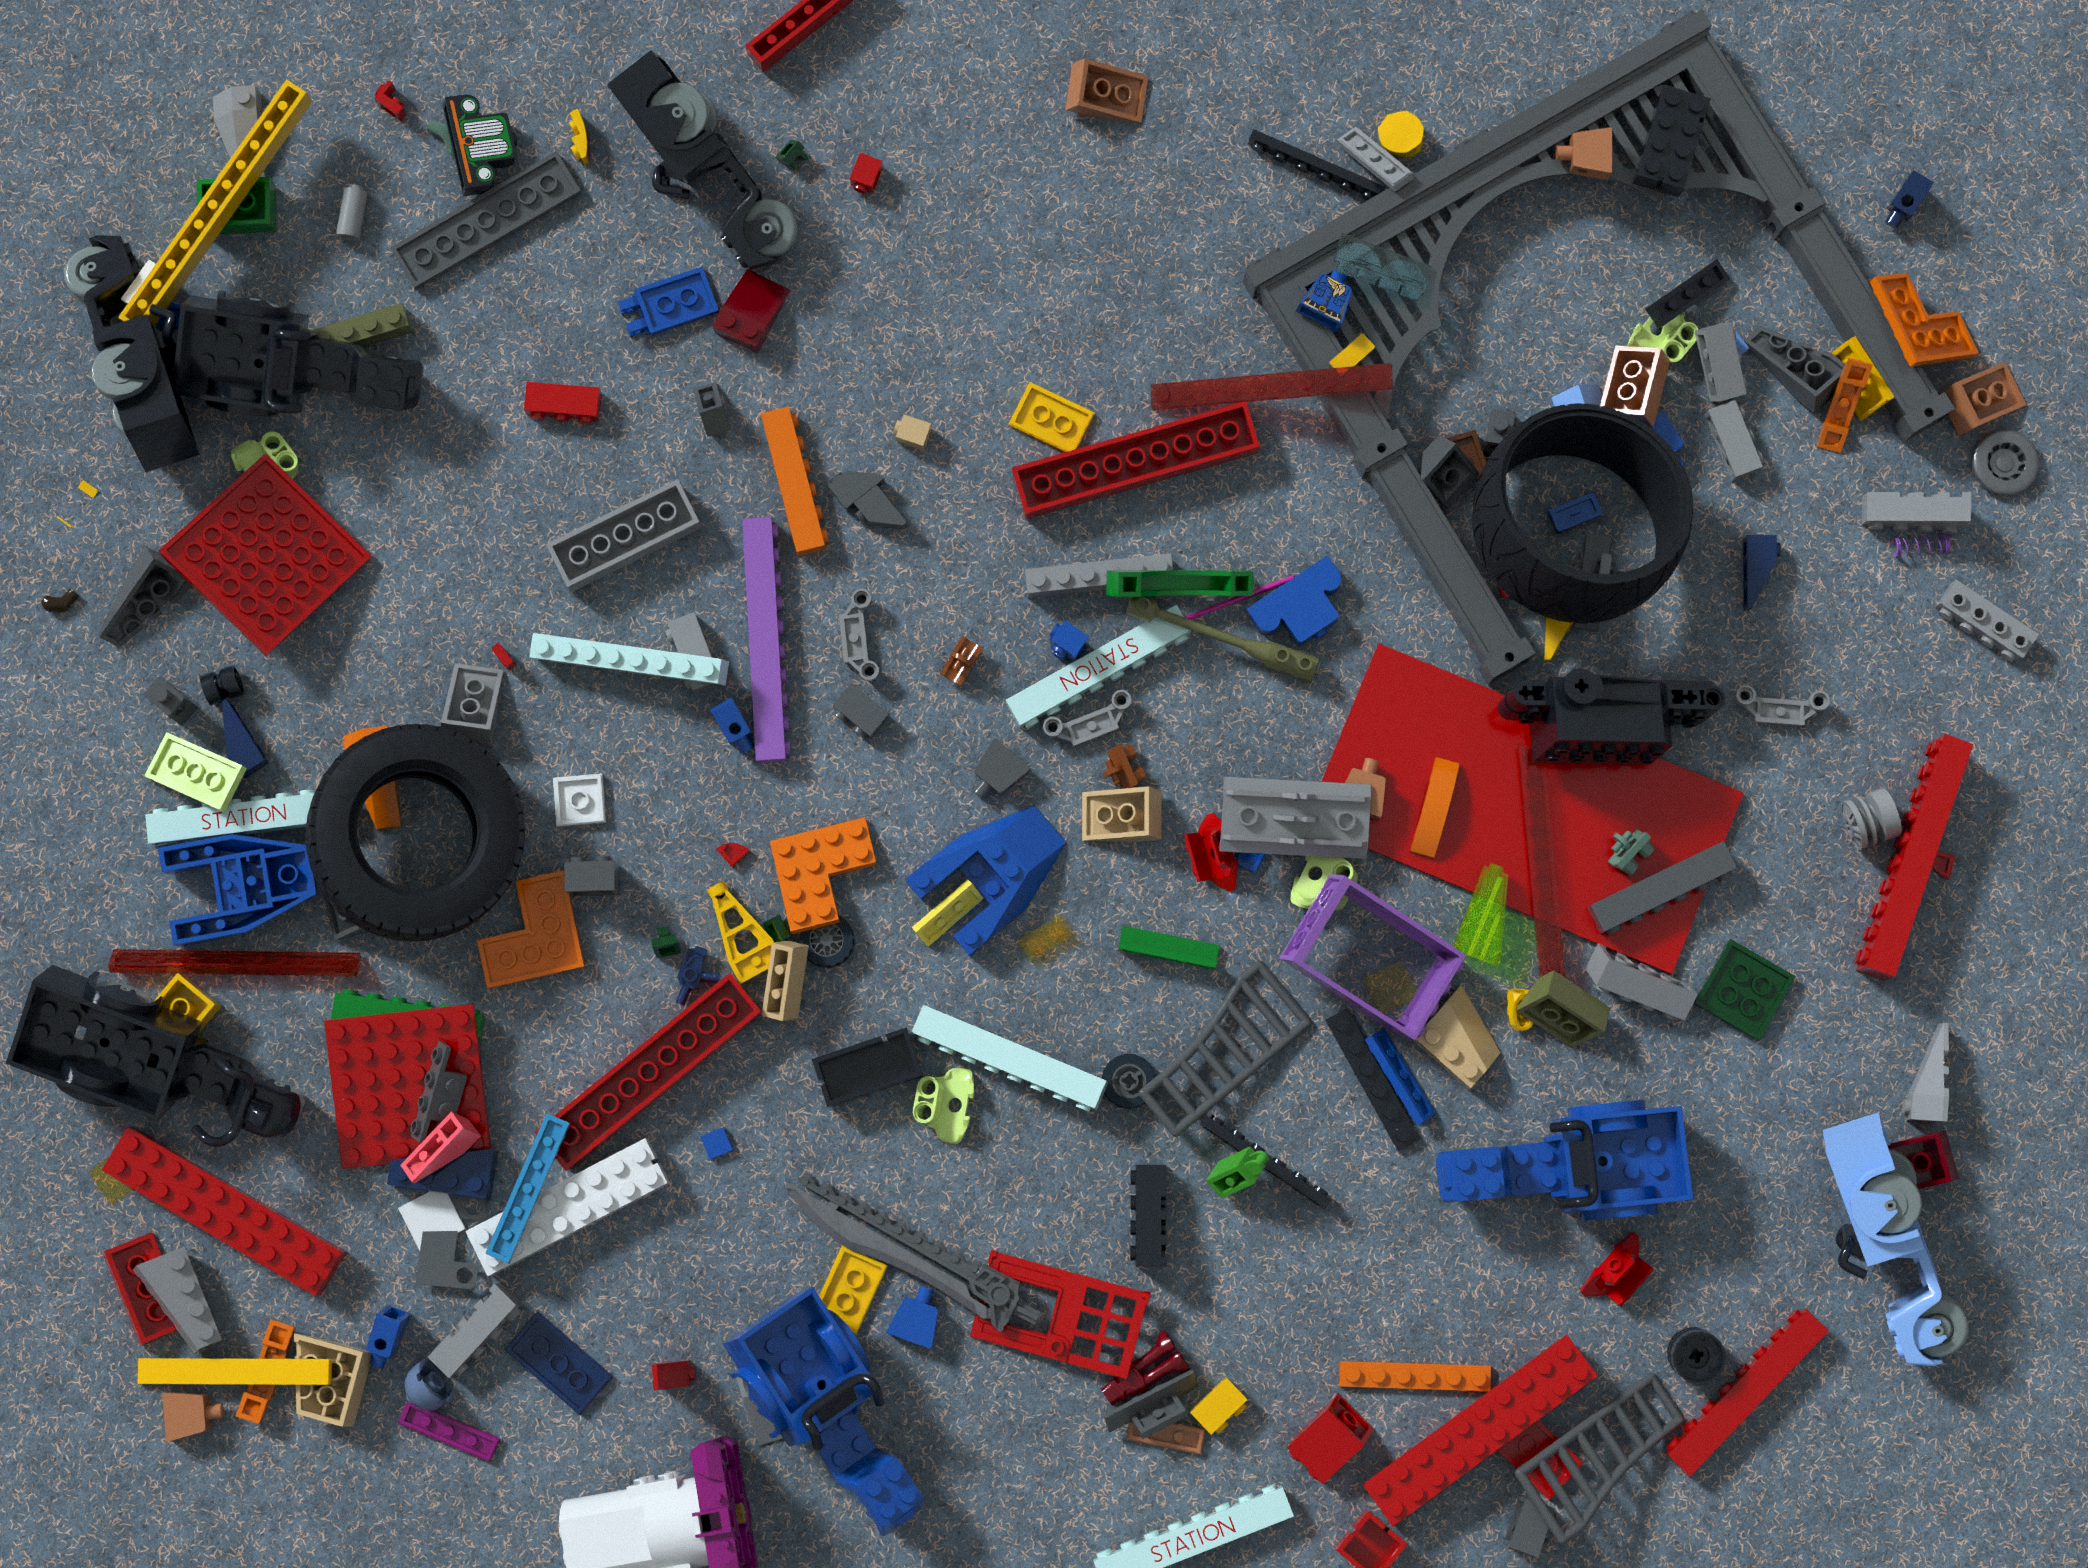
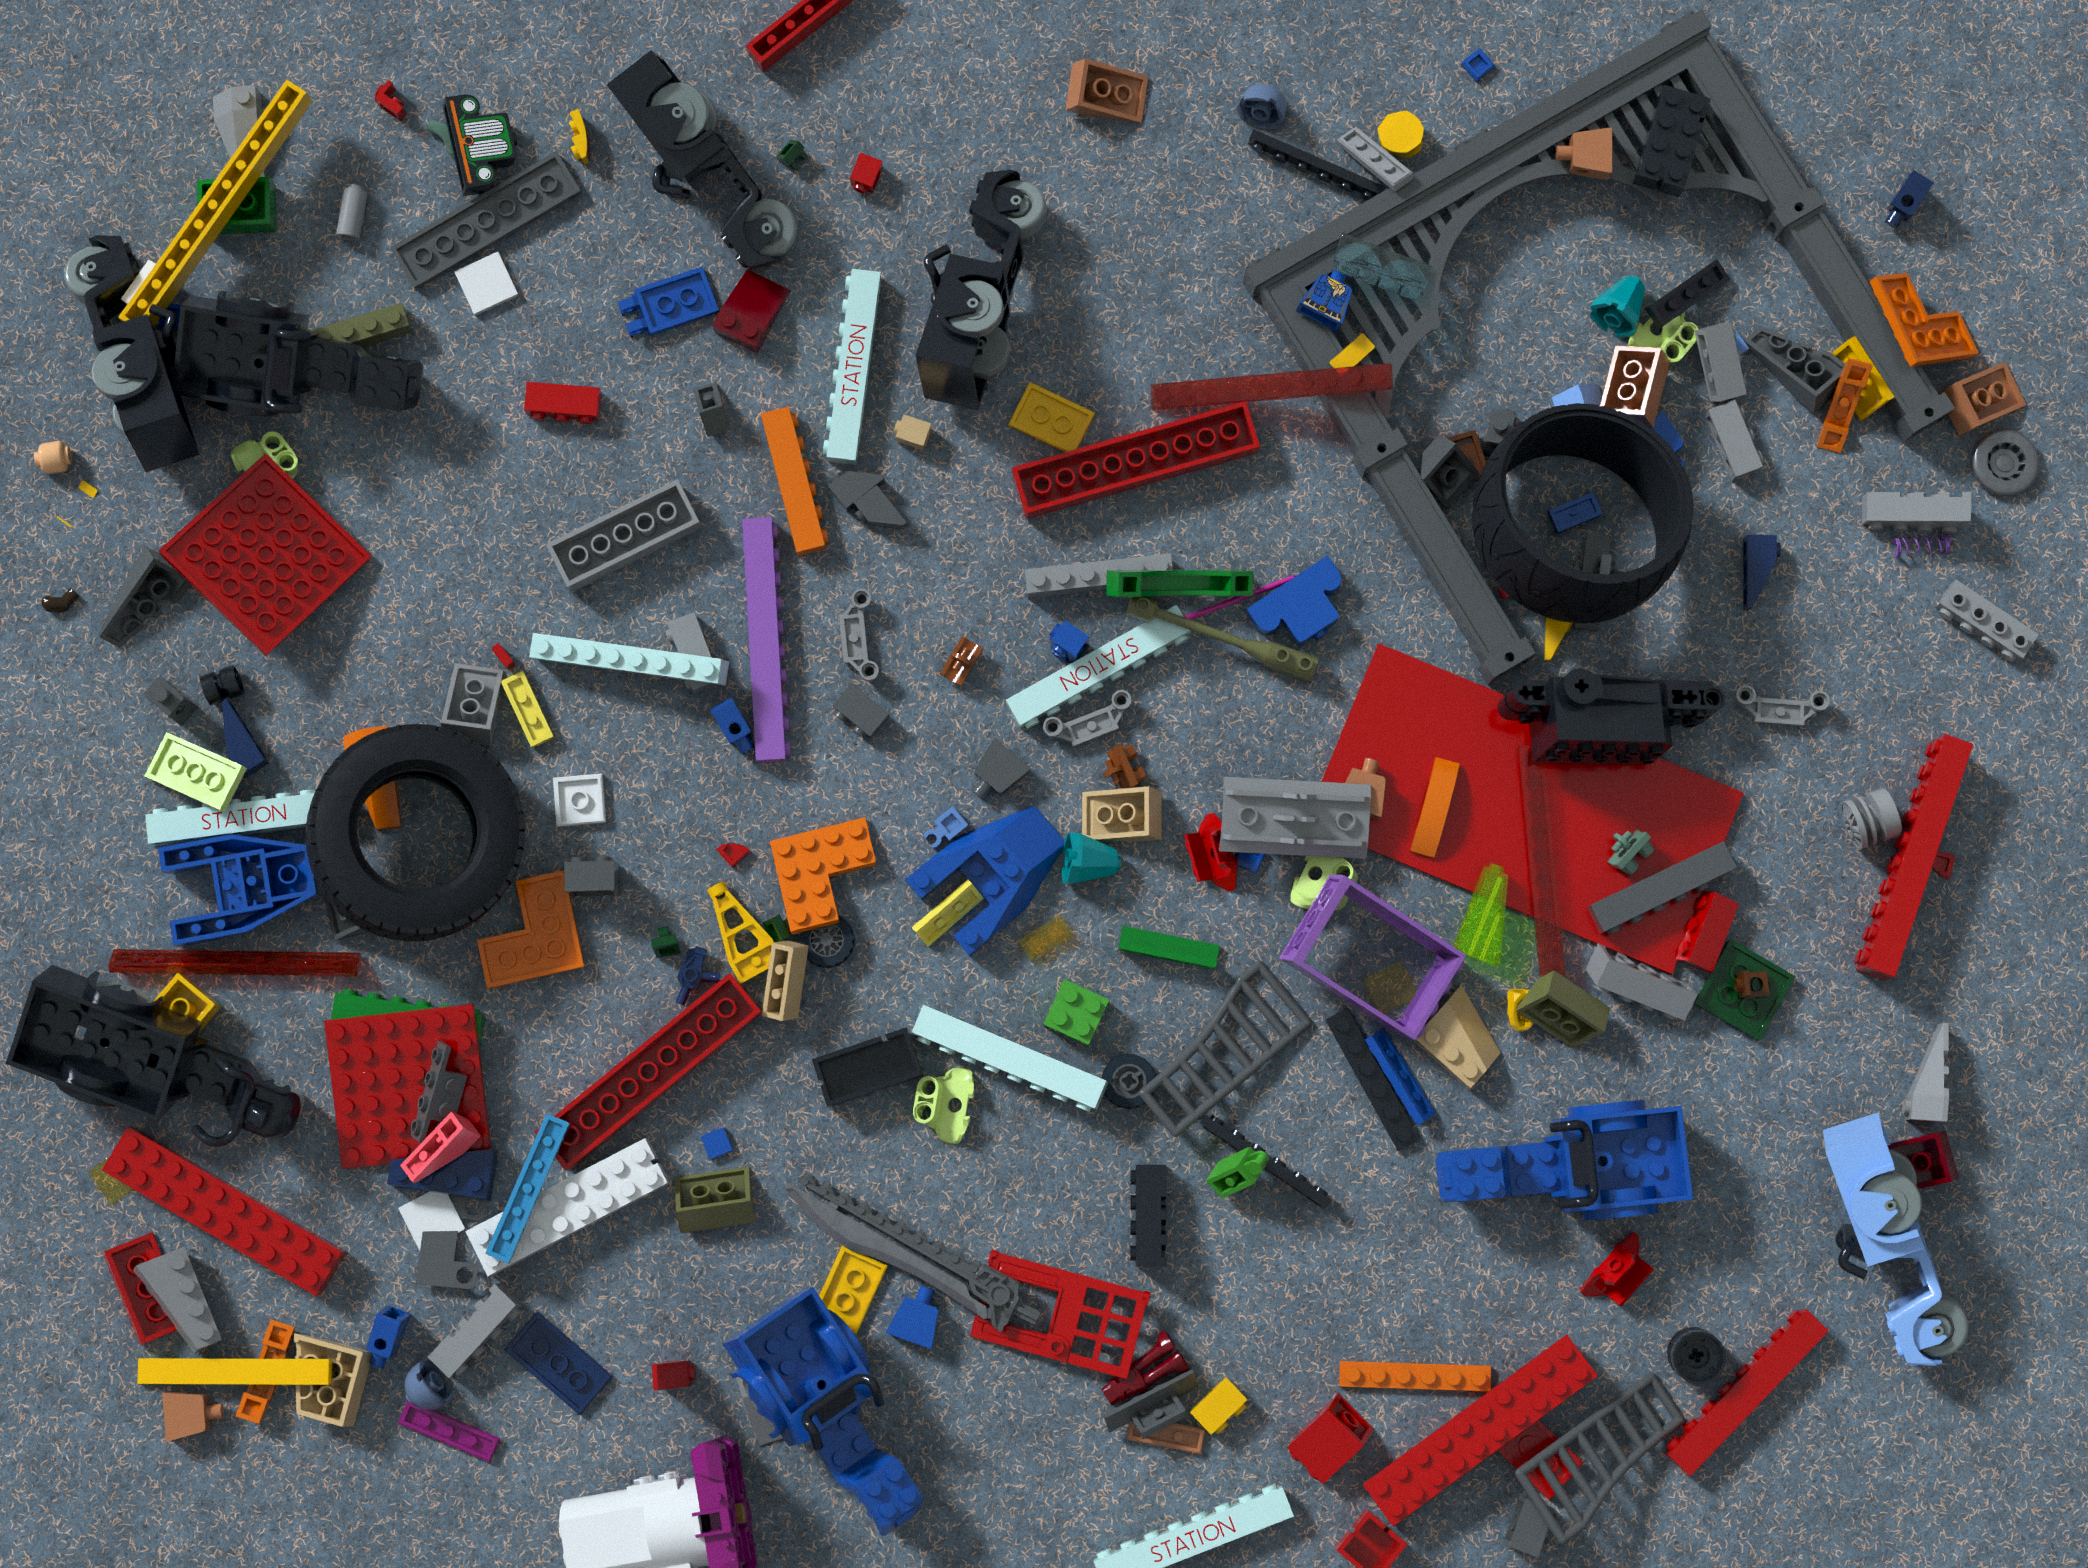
(53, 457): none -> light nougat head
(486, 283): none -> white tile
(527, 709): none -> light yellow plate
(714, 1199): none -> olive slope
(854, 366): none -> light aqua brick
(948, 825): none -> medium blue plate
(973, 296): none -> black piece
(1076, 1012): none -> bright green brick
(1087, 859): none -> teal cone
(1264, 104): none -> sand blue cylinder
(1477, 65): none -> blue tile
(1620, 307): none -> teal cone
(1707, 931): none -> red brick
(1742, 984): none -> reddish brown bracket

